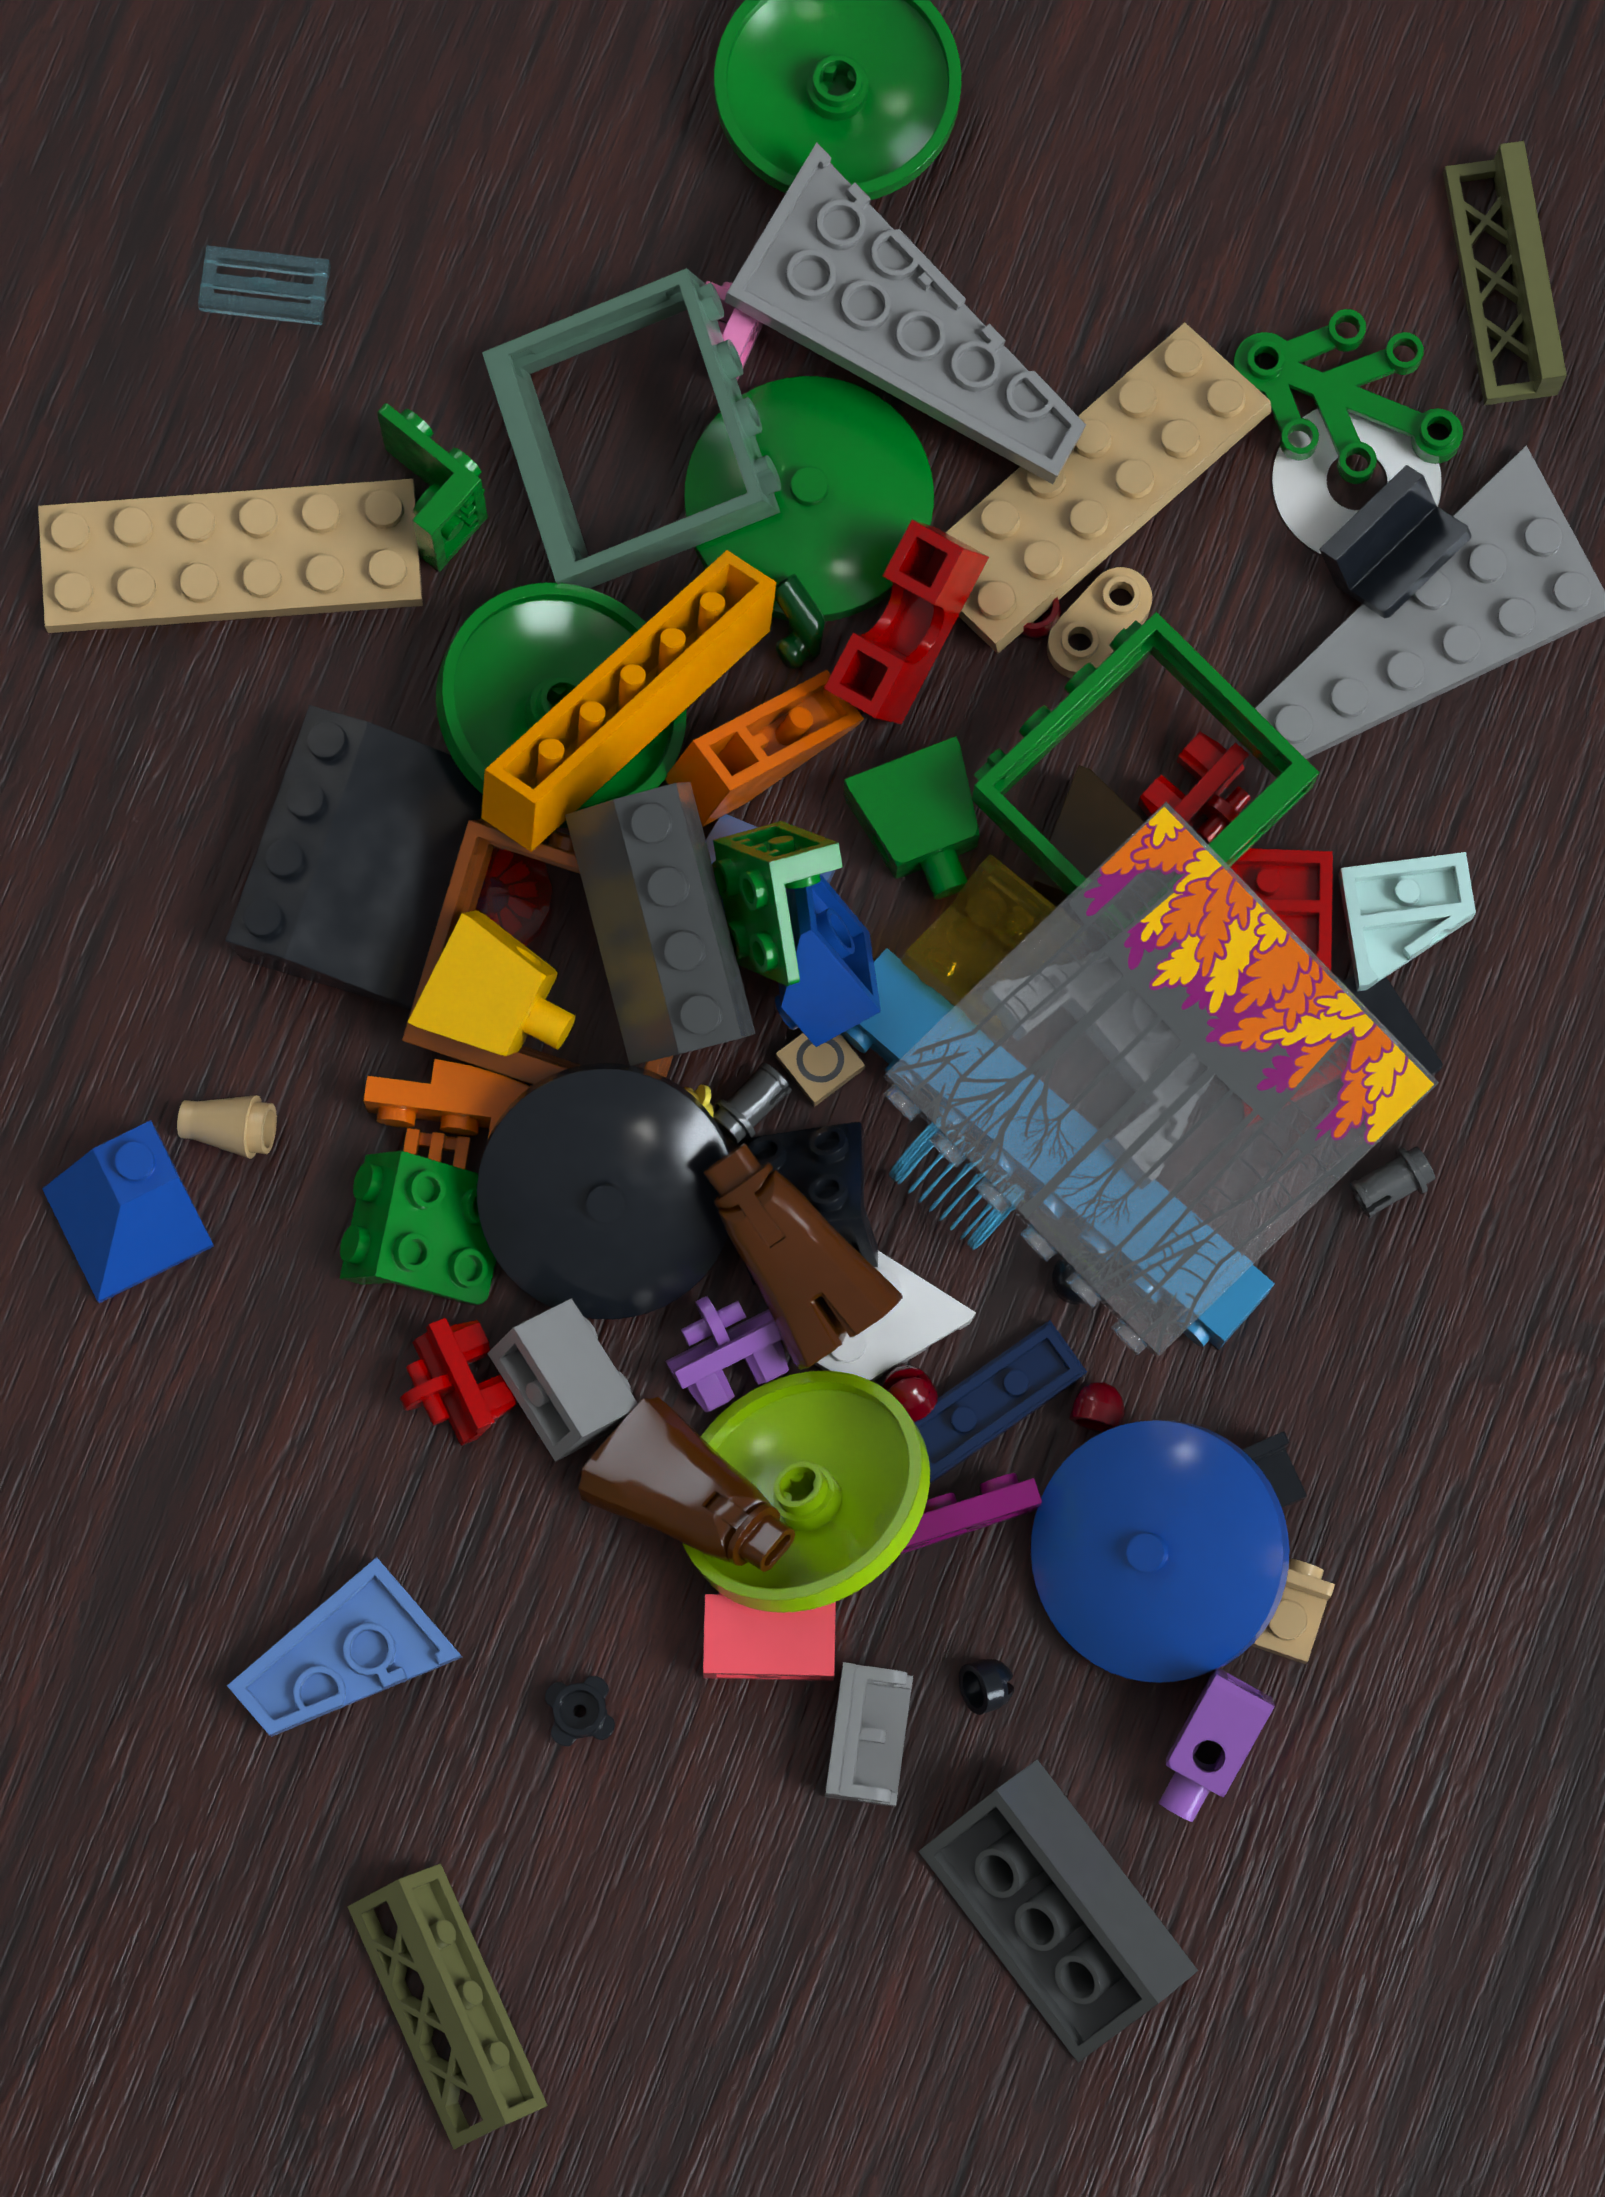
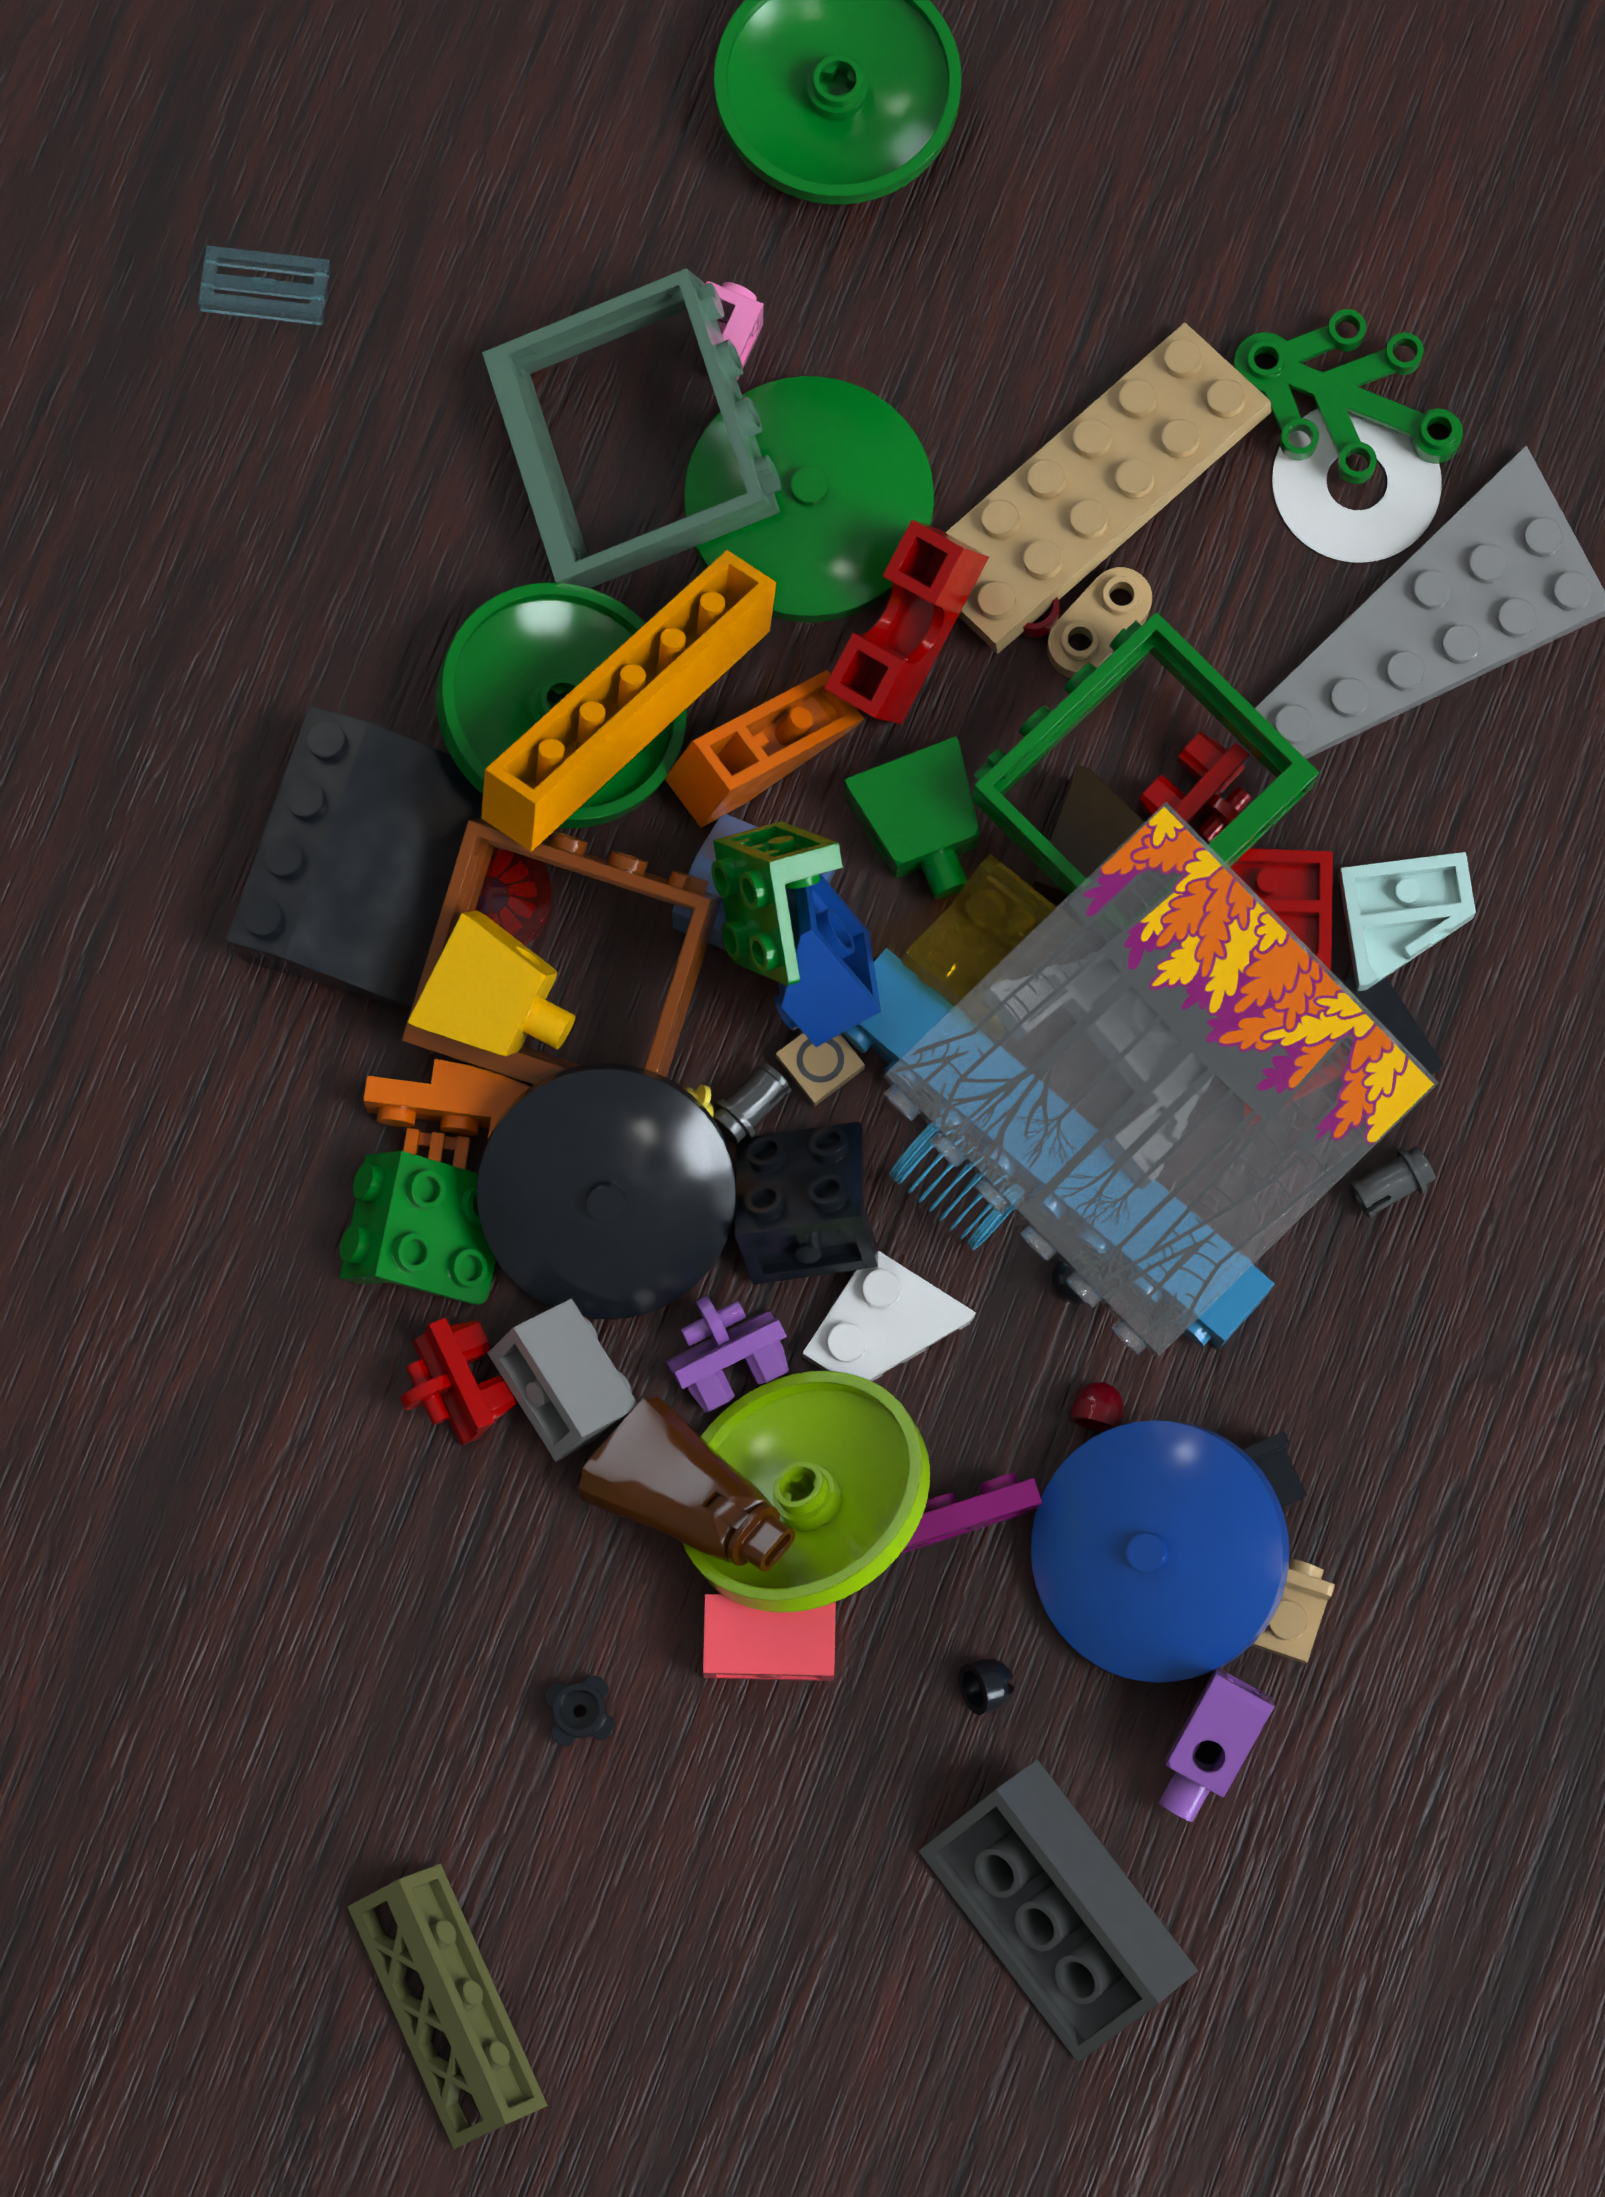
(126, 1212): blue slope -> none
(229, 556): tan plate -> none
(230, 1124): tan cone -> none
(343, 1652): medium blue wing -> none
(455, 500): green bracket -> none
(660, 923): dark grey slope -> none
(799, 1262): reddish brown piece -> none
(805, 623): dark green arm -> none
(869, 1734): light grey hinge -> none
(880, 309): light grey wing -> none
(912, 1390): dark red hinge -> none
(998, 1398): dark blue tile -> none
(1393, 544): black panel -> none
(1528, 272): olive fence -> none

